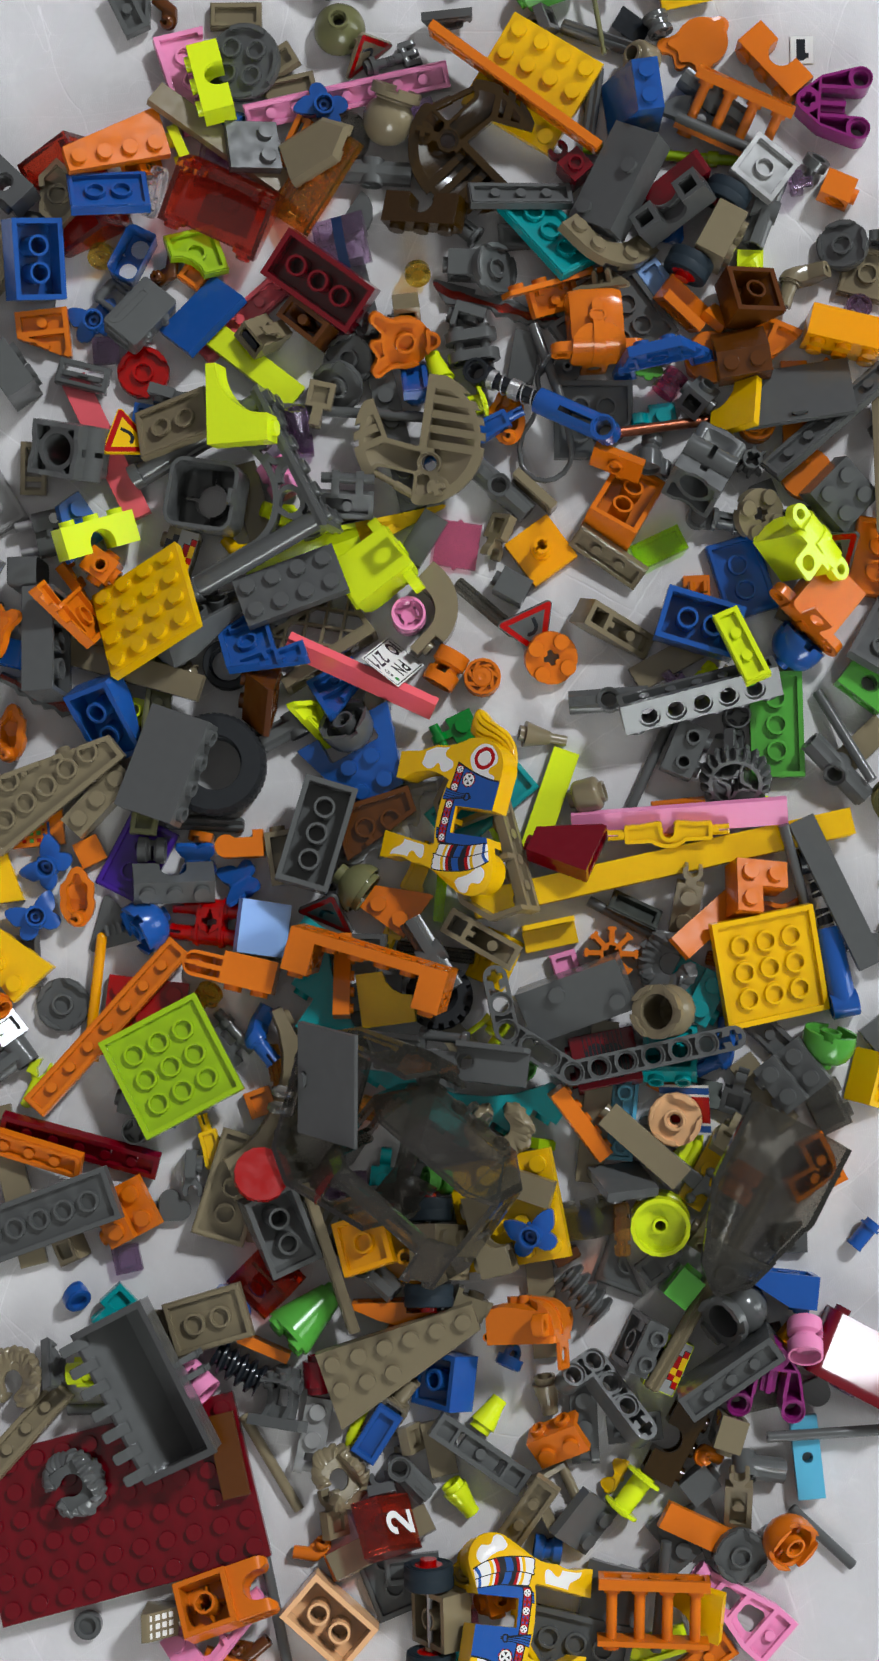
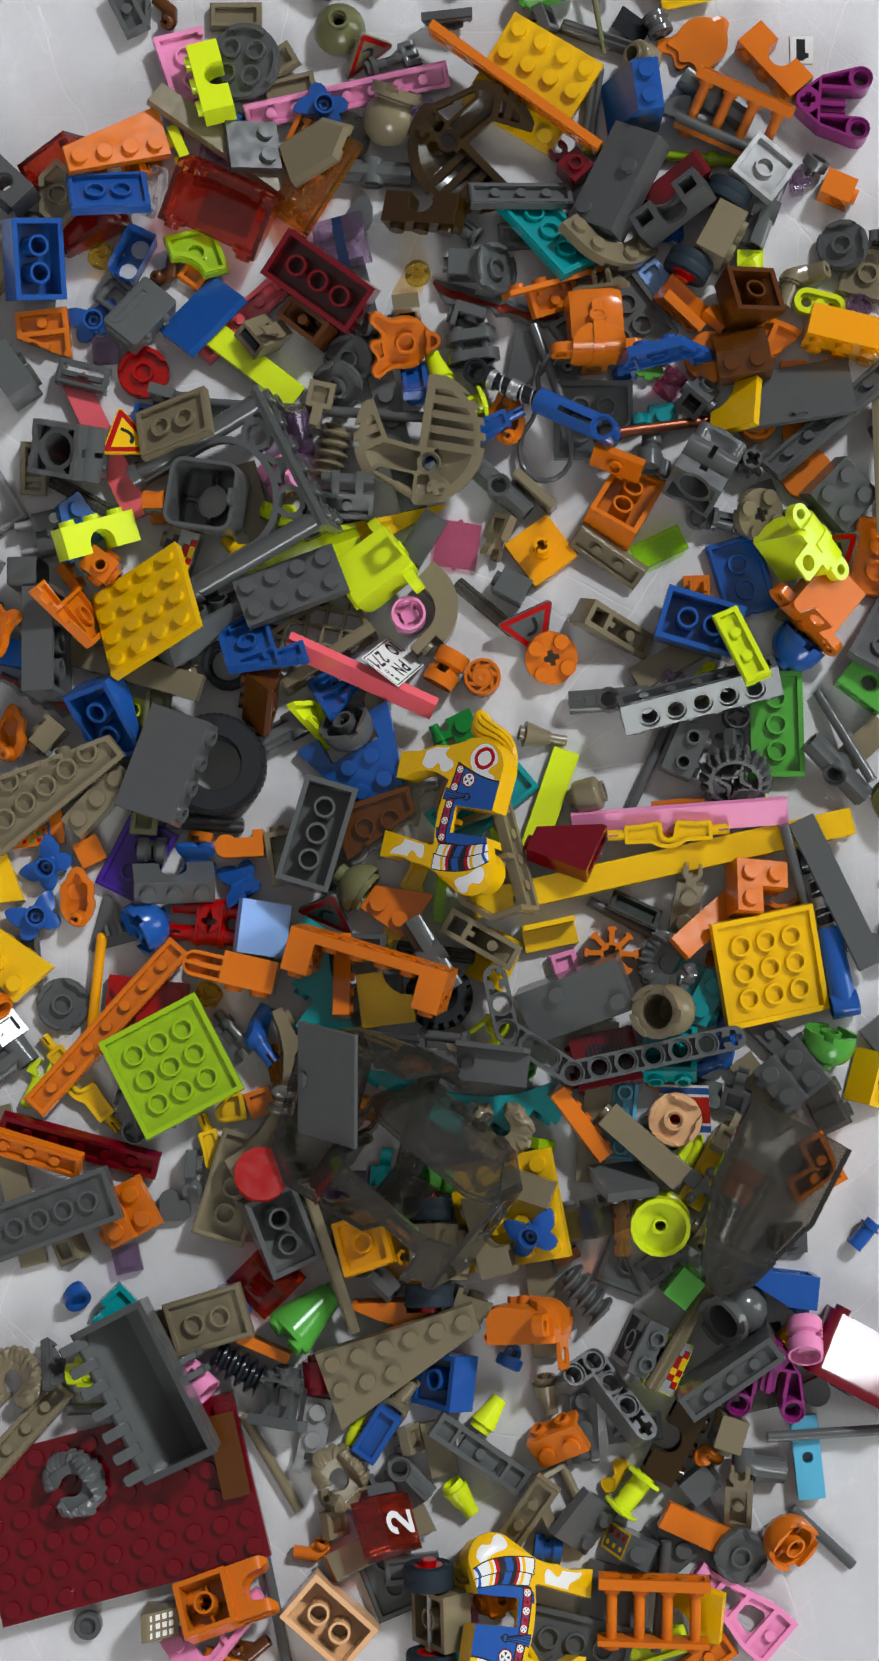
(47, 736): none -> dark tan brick
(68, 488): none -> clear smoke axle
(89, 1095): none -> yellow piece
(153, 504): none -> orange leg
(230, 422): neon yellow arch -> none
(232, 1109): none -> yellow tile
(331, 449): none -> dark tan piece
(630, 1546): none -> dark grey slope
(814, 295): none -> neon yellow plate

